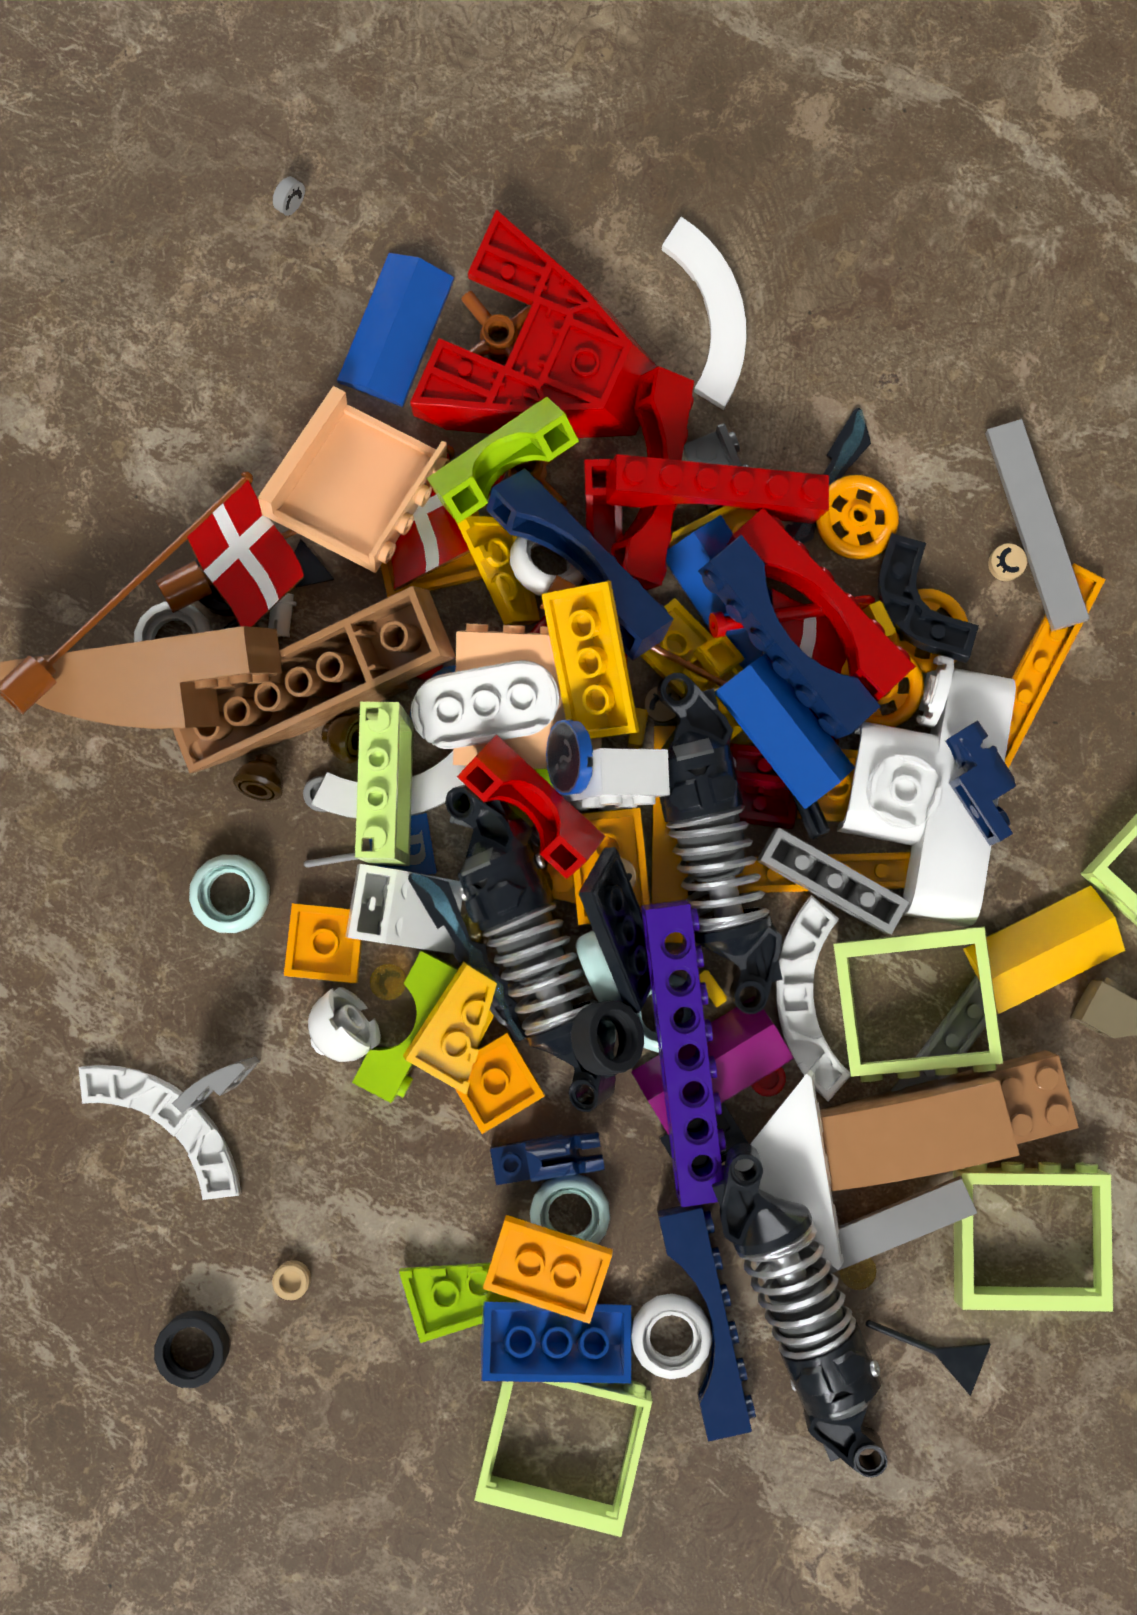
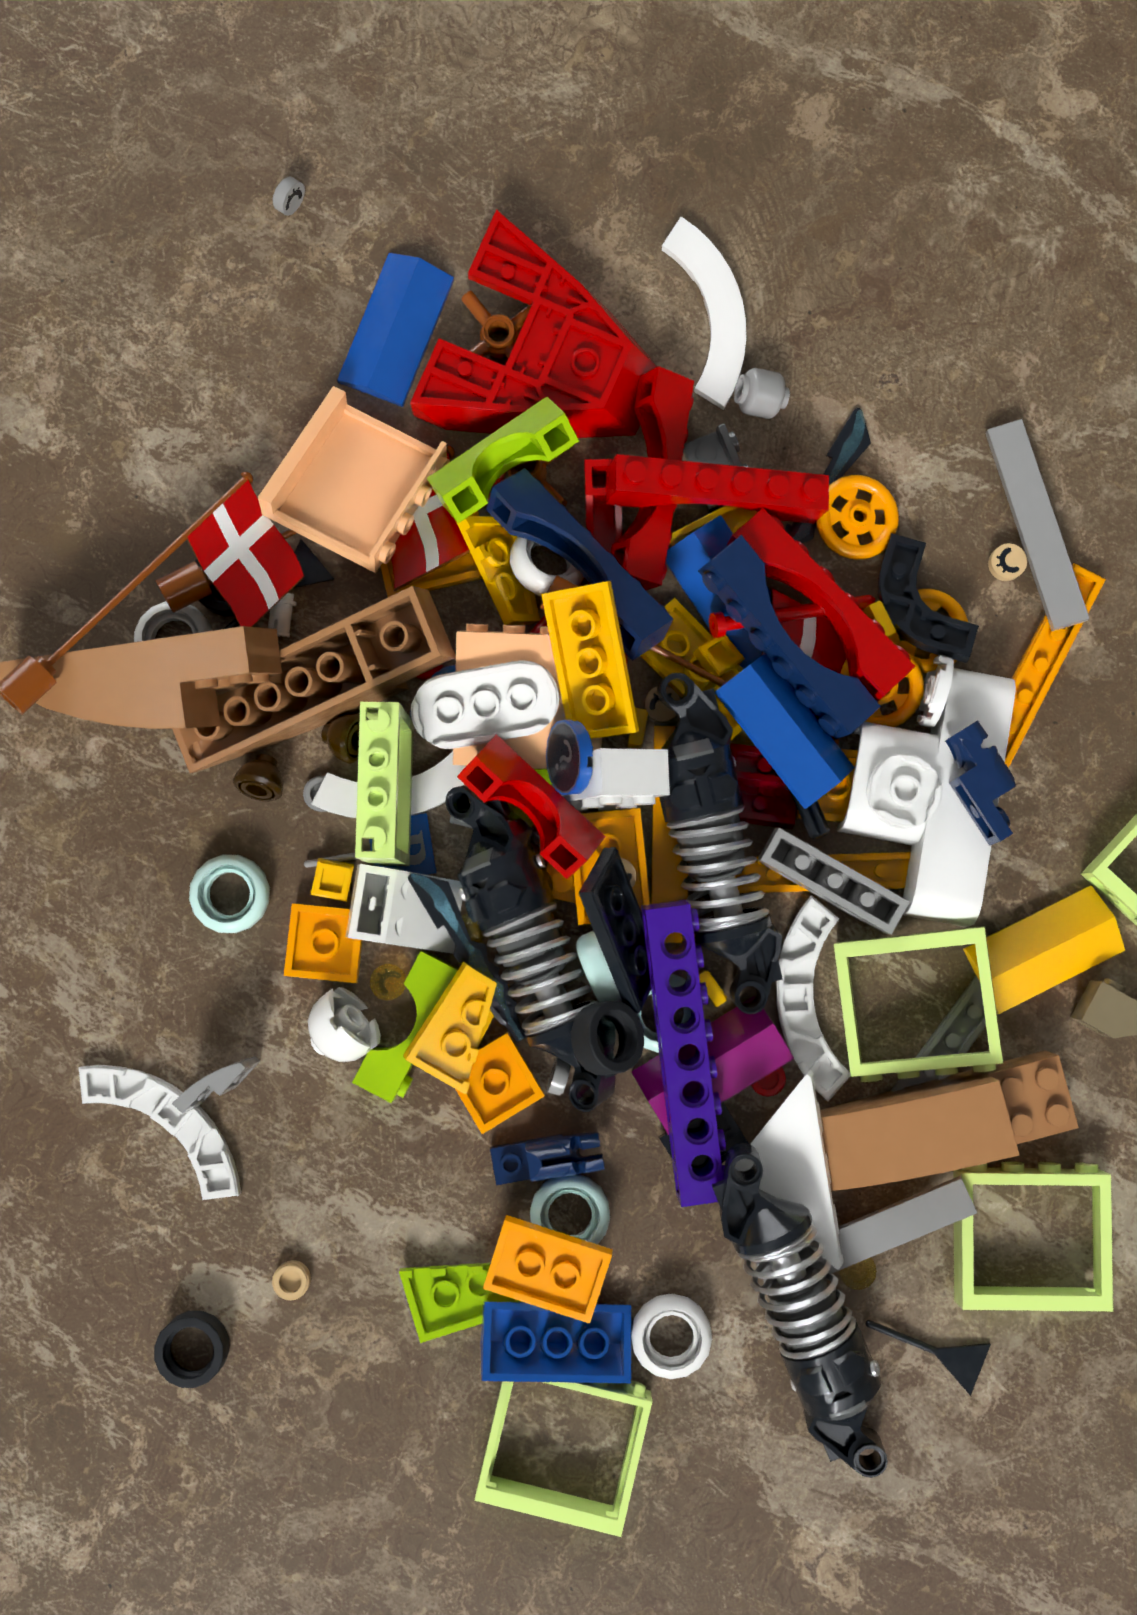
(332, 879): none -> yellow tile
(558, 1077): none -> light grey tile
(721, 1394): dark blue arch -> none
(761, 393): none -> light grey head

